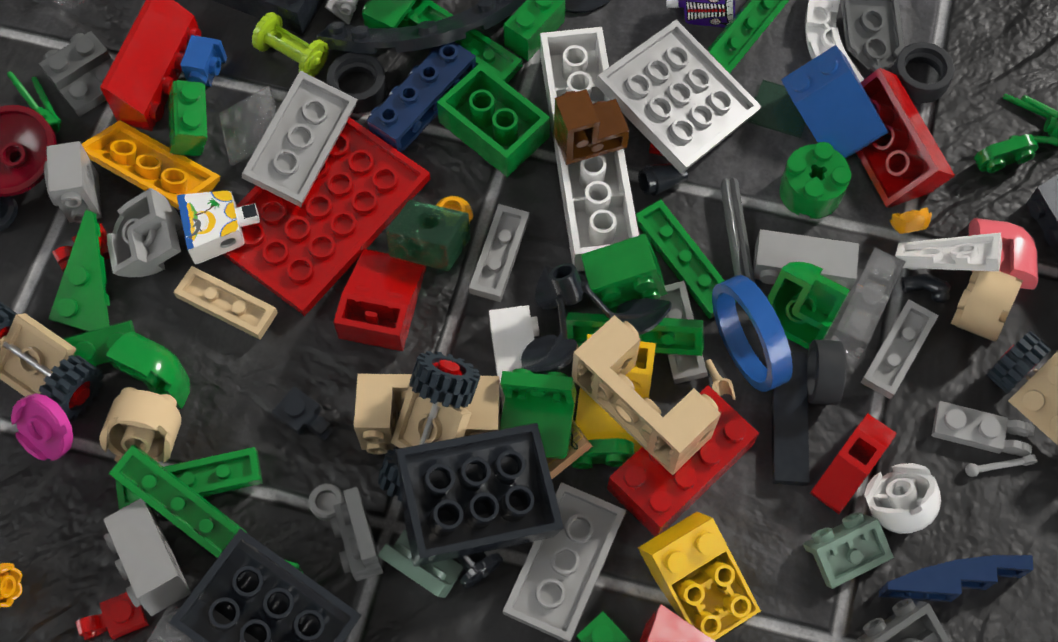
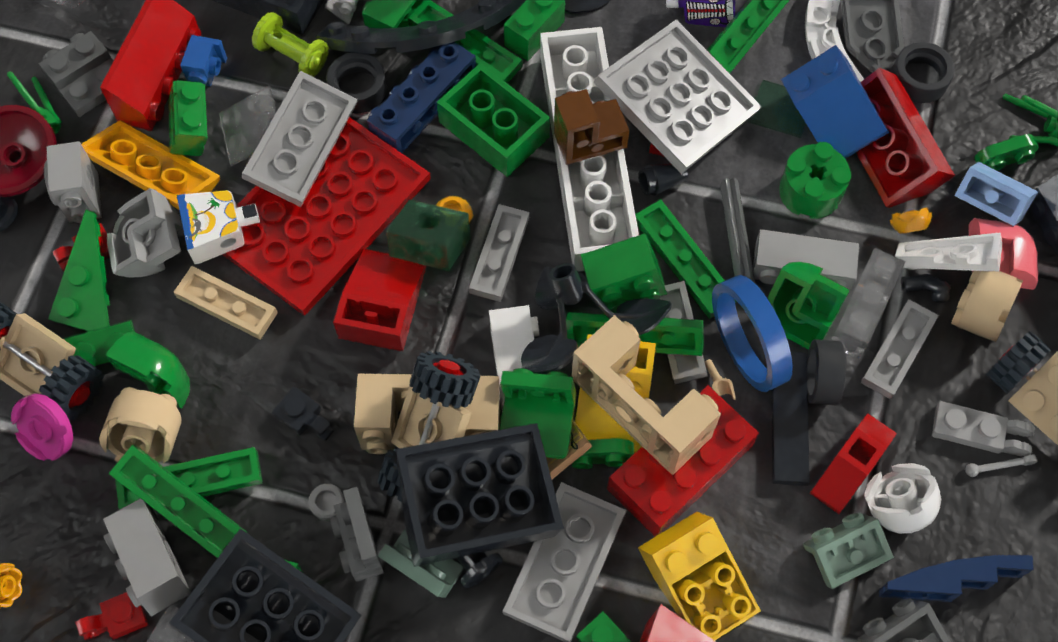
(996, 193): none -> light blue brick

